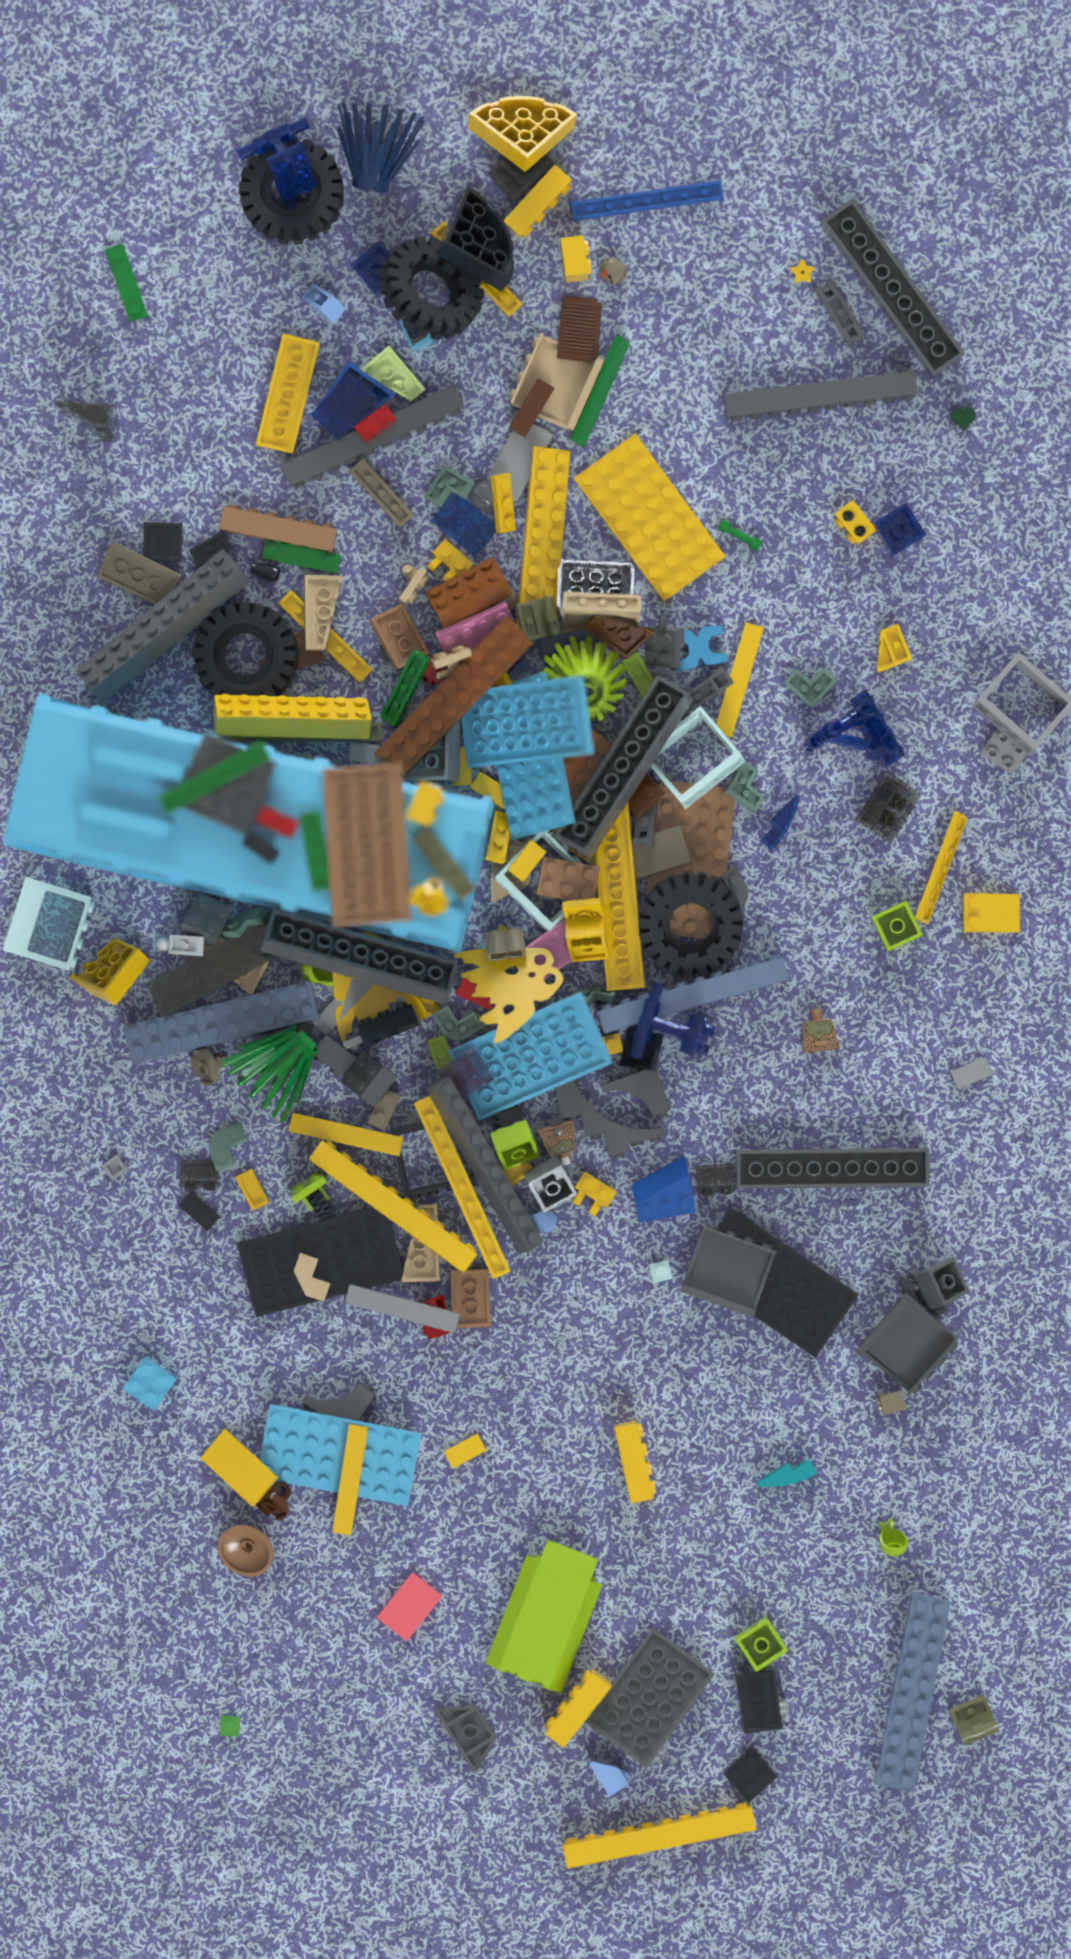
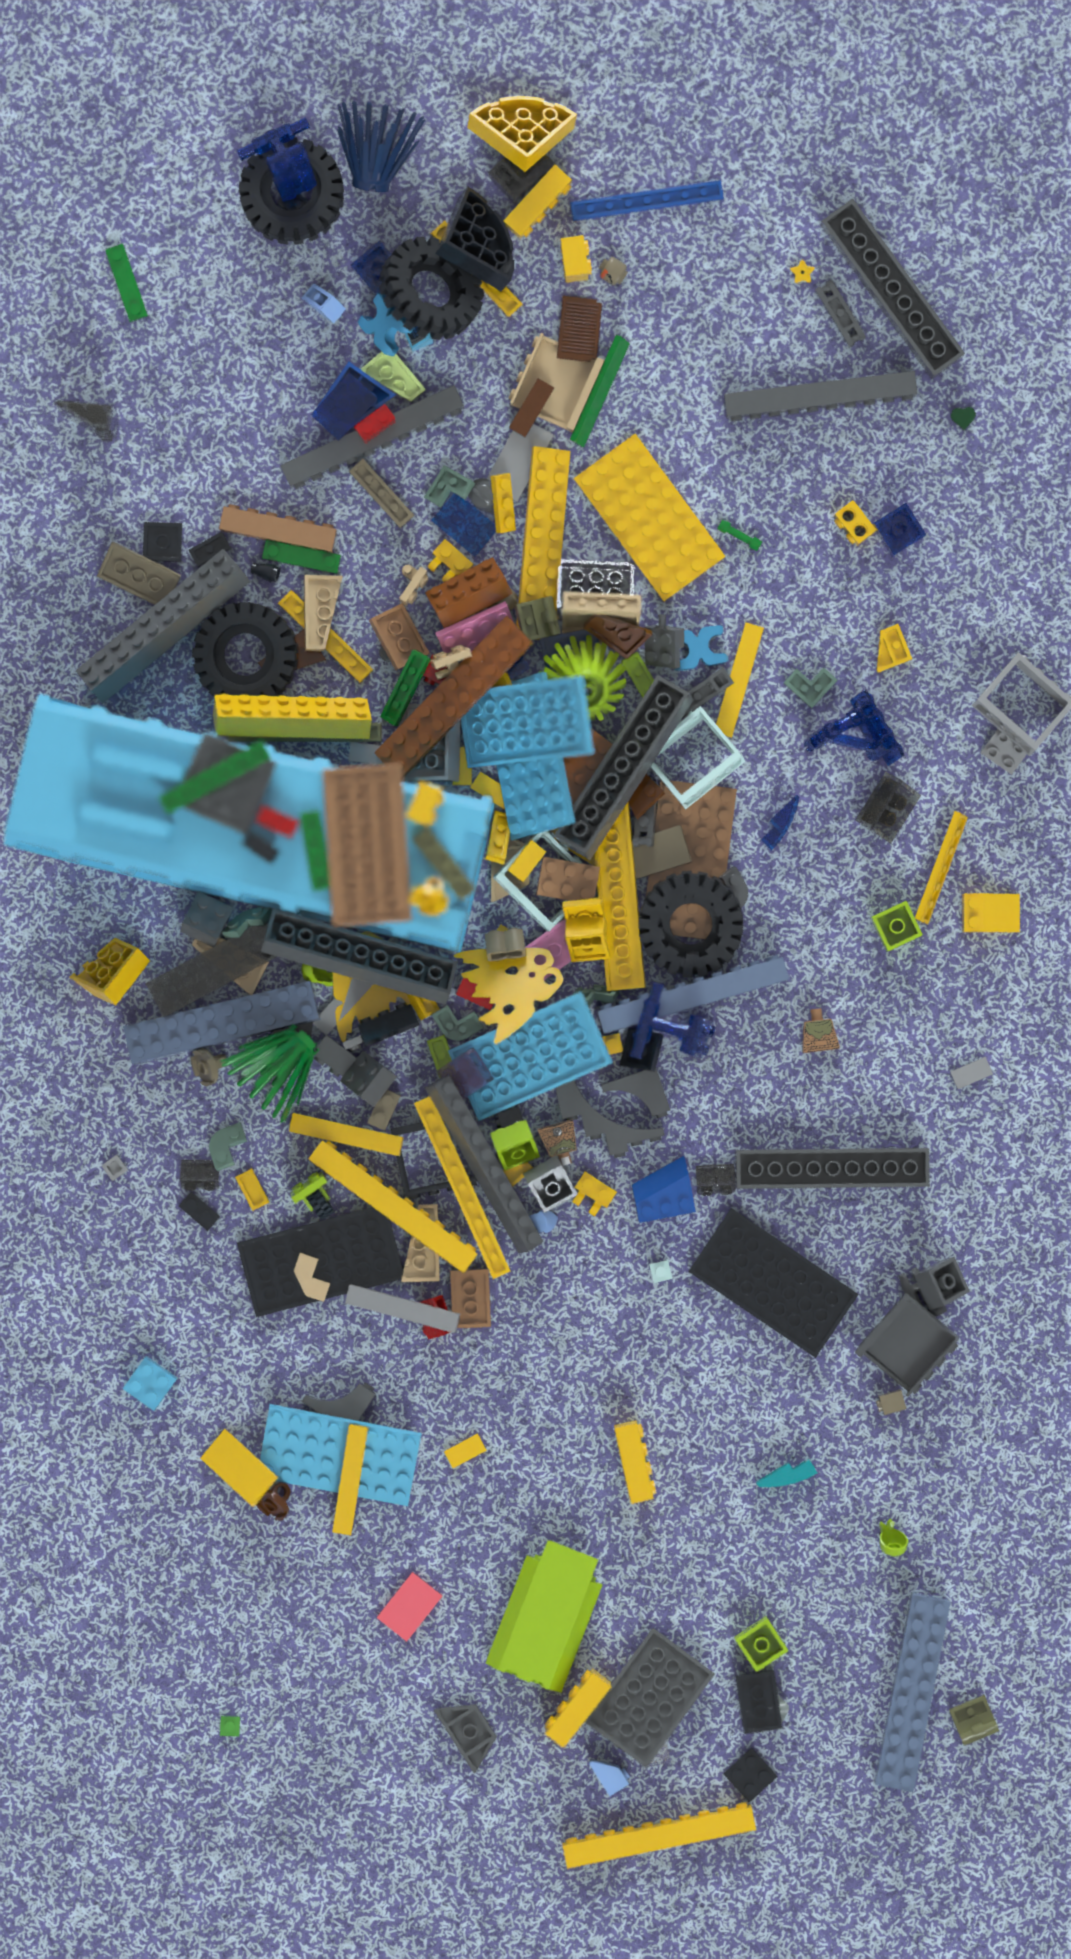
(49, 924): panel -> none
(181, 945): white plate -> none
(245, 1558): medium nougat dish -> none
(288, 394): yellow plate -> none
(383, 326): none -> dark azure piece
(728, 1270): dark grey panel -> none
(740, 788): sand green plate -> none

